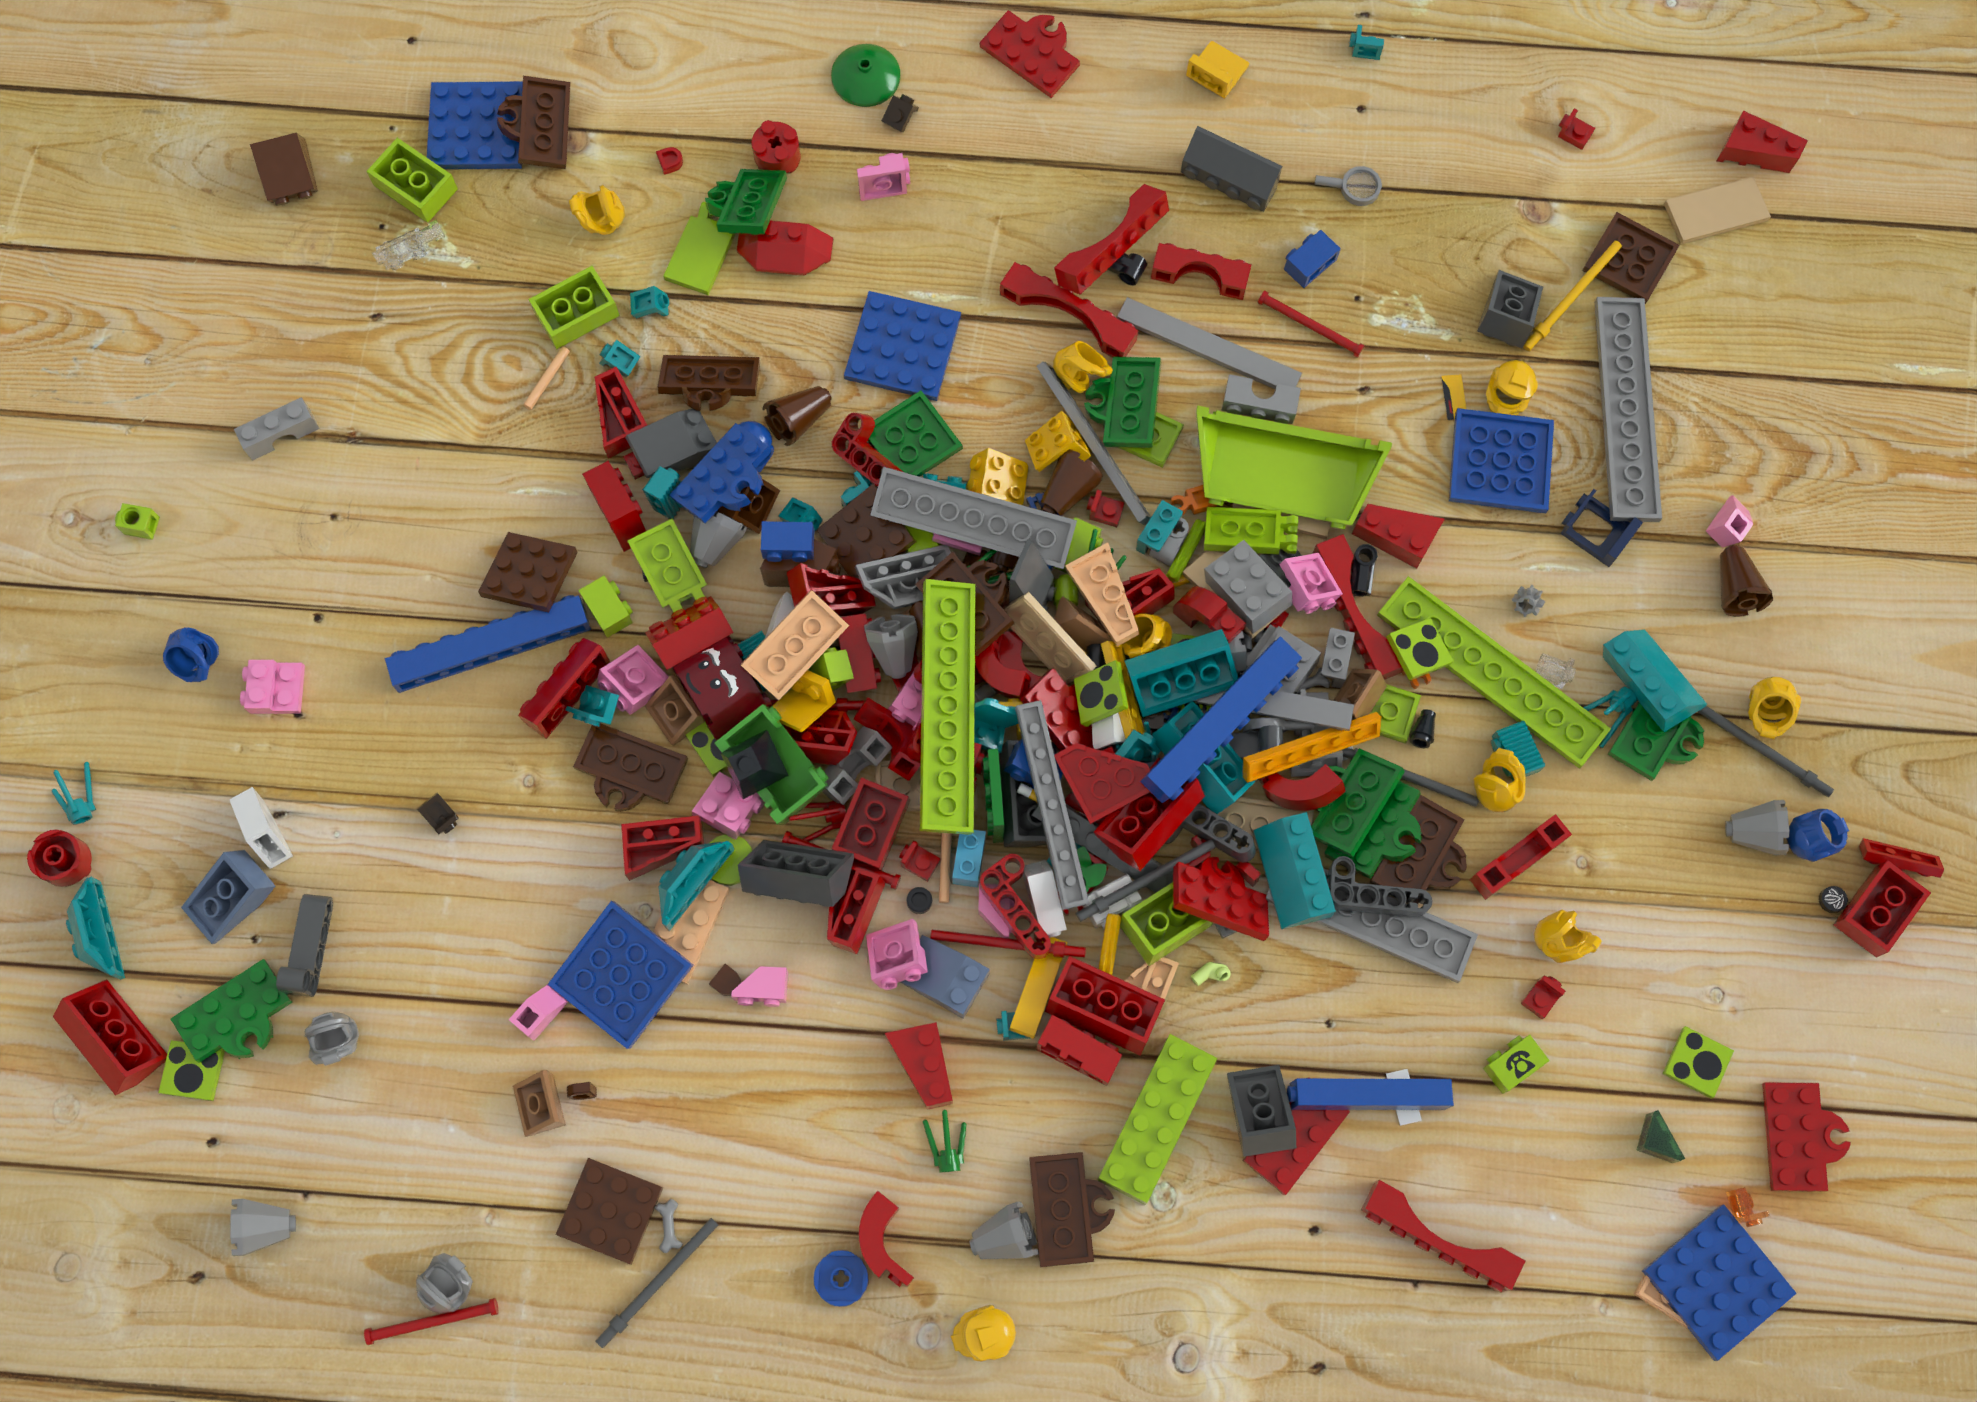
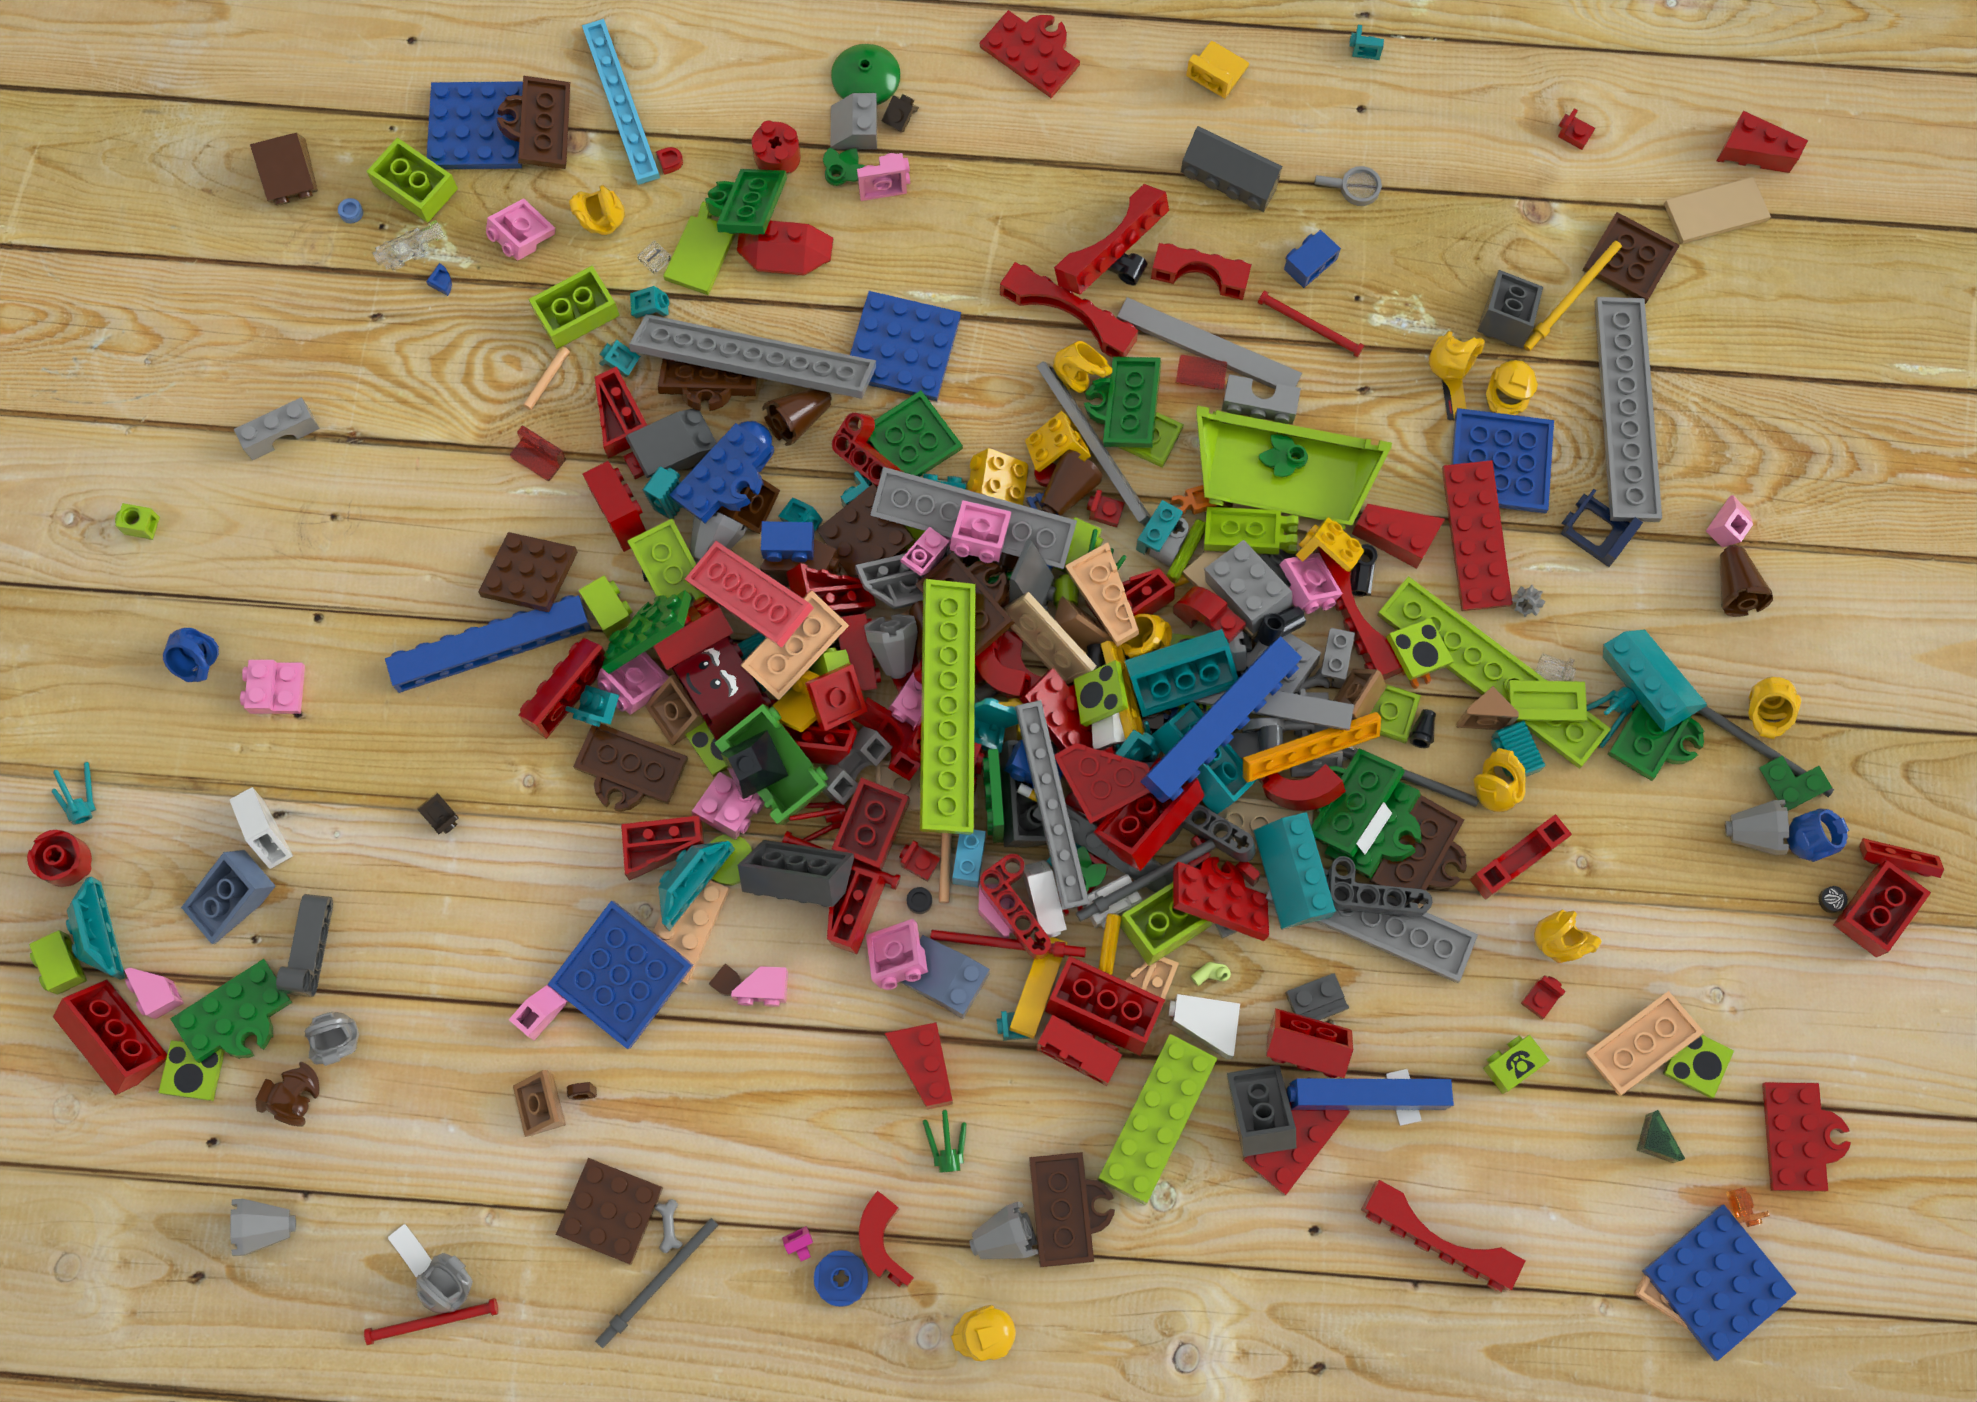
(57, 963): none -> lime brick
(155, 993): none -> bright pink slope
(284, 1097): none -> reddish brown animal
(350, 210): none -> medium blue tile
(410, 1250): none -> white sticker
(440, 280): none -> blue tile
(518, 229): none -> bright pink plate
(537, 454): none -> clear red panel
(621, 102): none -> medium azure plate
(647, 629): none -> green plate
(654, 257): none -> clear tile
(749, 594): none -> coral plate
(753, 356): none -> light grey plate
(798, 1242): none -> dark pink tile
(836, 697): none -> red plate
(843, 164): none -> green plate
(854, 122): none -> light grey slope
(926, 552): none -> bright pink slope
(980, 531): none -> bright pink plate
(1043, 477): none -> red tile
(1201, 372): none -> clear red panel
(1207, 1021): none -> white slope
(1280, 624): none -> black piece
(1281, 456): none -> green plate
(1309, 1043): none -> red brick
(1318, 998): none -> dark grey plate
(1334, 542): none -> yellow bracket
(1374, 828): none -> white sticker
(1454, 358): none -> yellow helmet
(1477, 536): none -> red plate
(1489, 713): none -> medium nougat slope
(1548, 700): none -> lime piece
(1644, 1043): none -> light nougat plate
(1791, 788): none -> green plate

